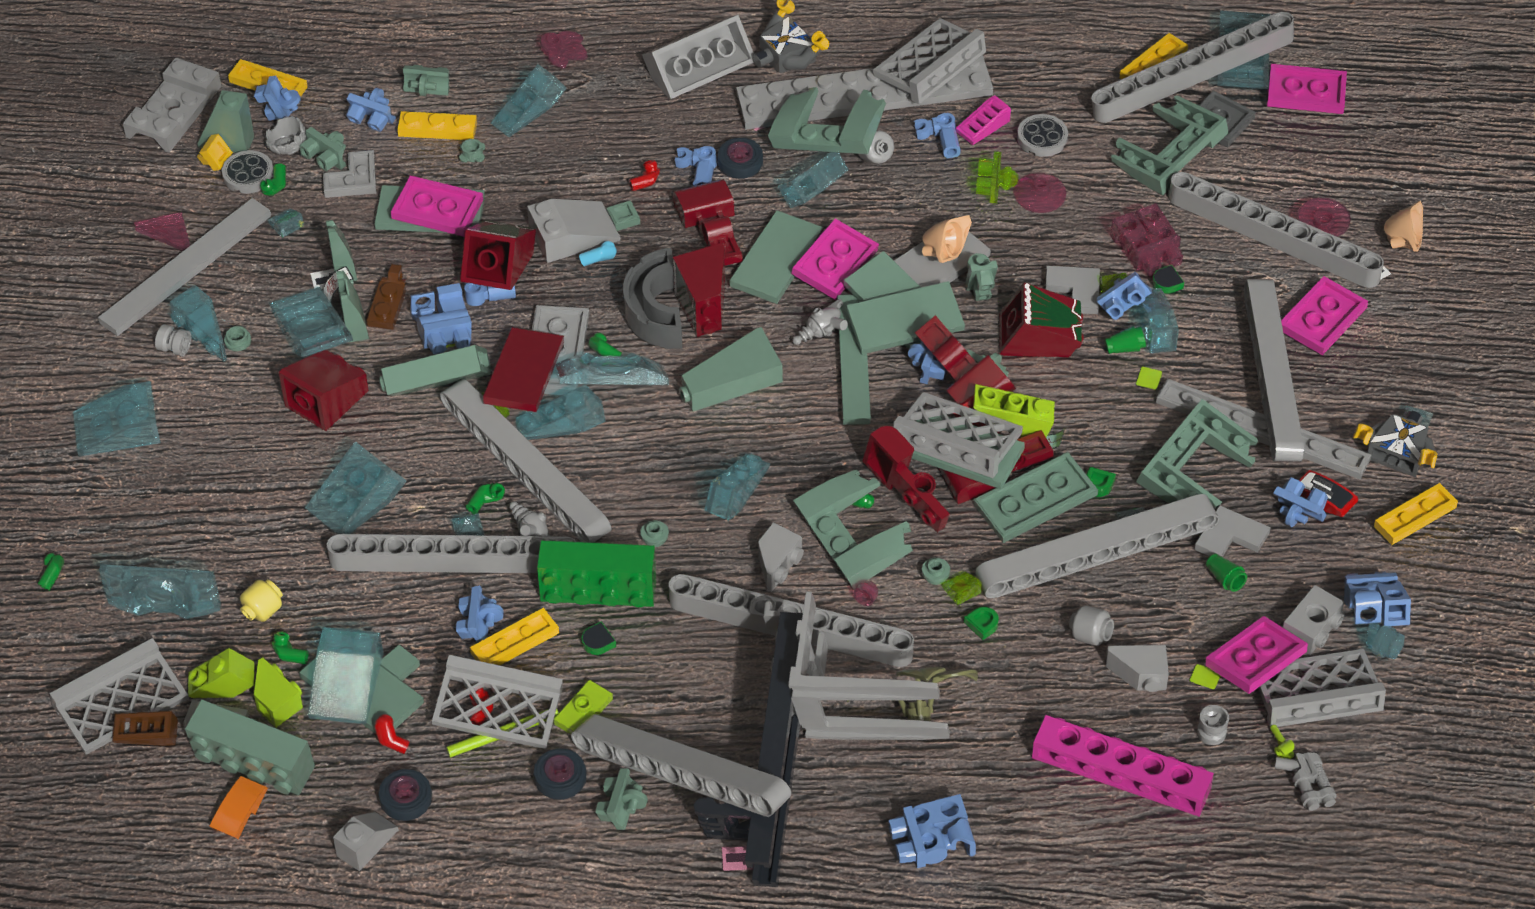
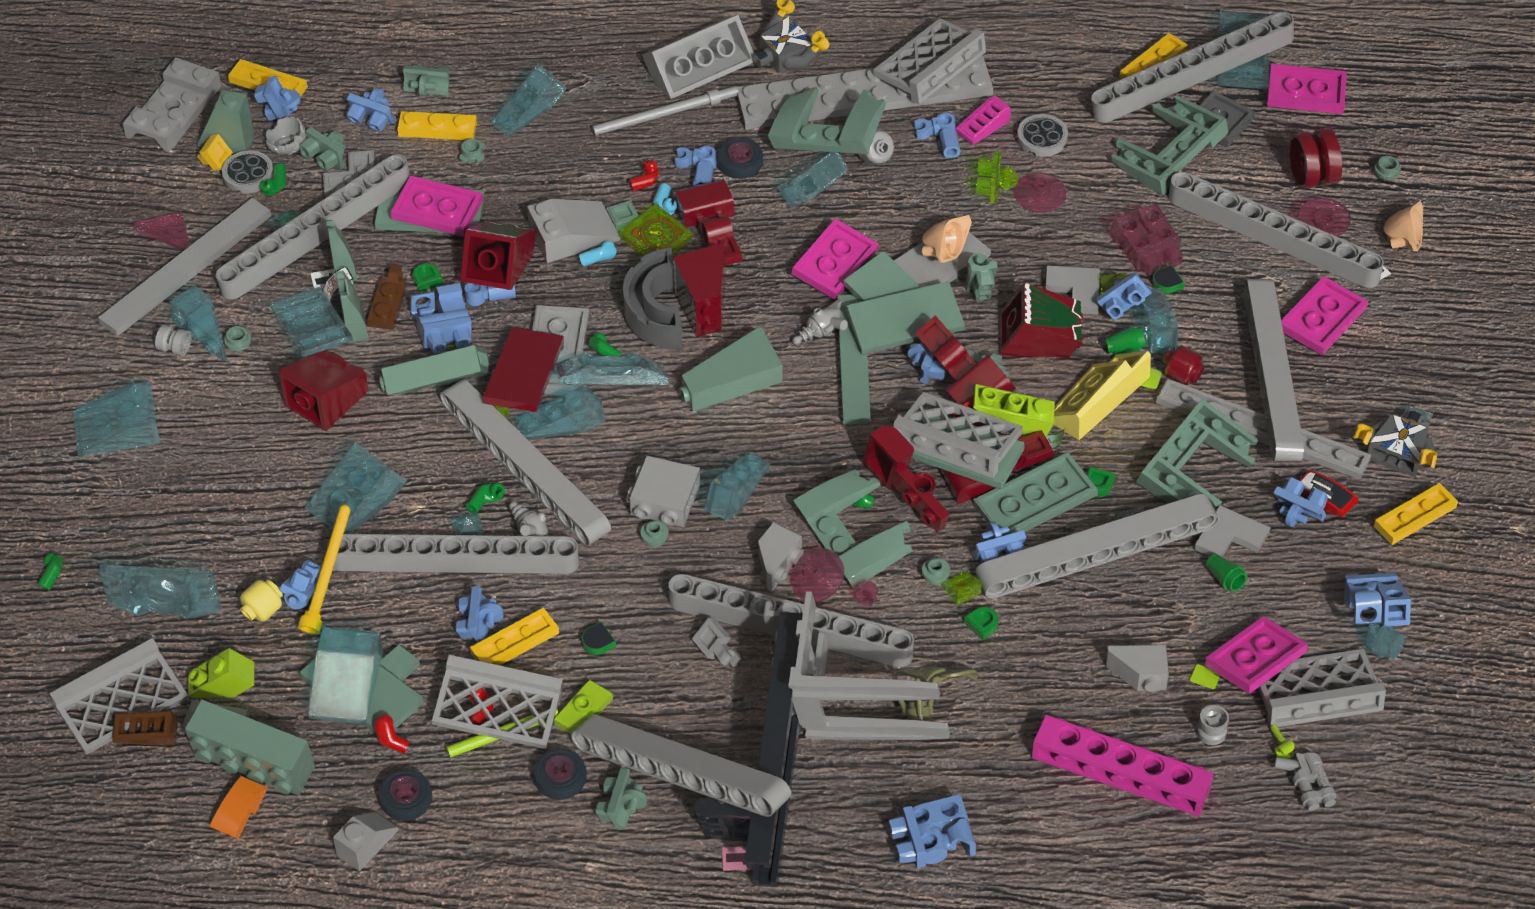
(275, 695): lime slope -> none
(286, 651): green arm -> none
(301, 585): none -> medium blue hips
(310, 227): none -> light grey beam
(311, 620): none -> yellow piece
(426, 276): none -> green tile
(563, 47): clear pink plate -> none
(597, 573): green brick -> none
(655, 231): none -> clear neon green tile
(662, 199): none -> medium azure arm
(664, 491): none -> light grey brick
(711, 97): none -> light grey bar
(713, 643): none -> light grey plate
(770, 260): sand green tile -> none
(826, 578): none -> clear pink dish
(989, 549): none -> medium blue hips
(1091, 625): light grey head -> none
(1101, 392): none -> light yellow slope
(1183, 365): none -> dark red head
(1315, 158): none -> dark red wheel
(1317, 607): light grey brick -> none
(1387, 168): none -> sand green plate

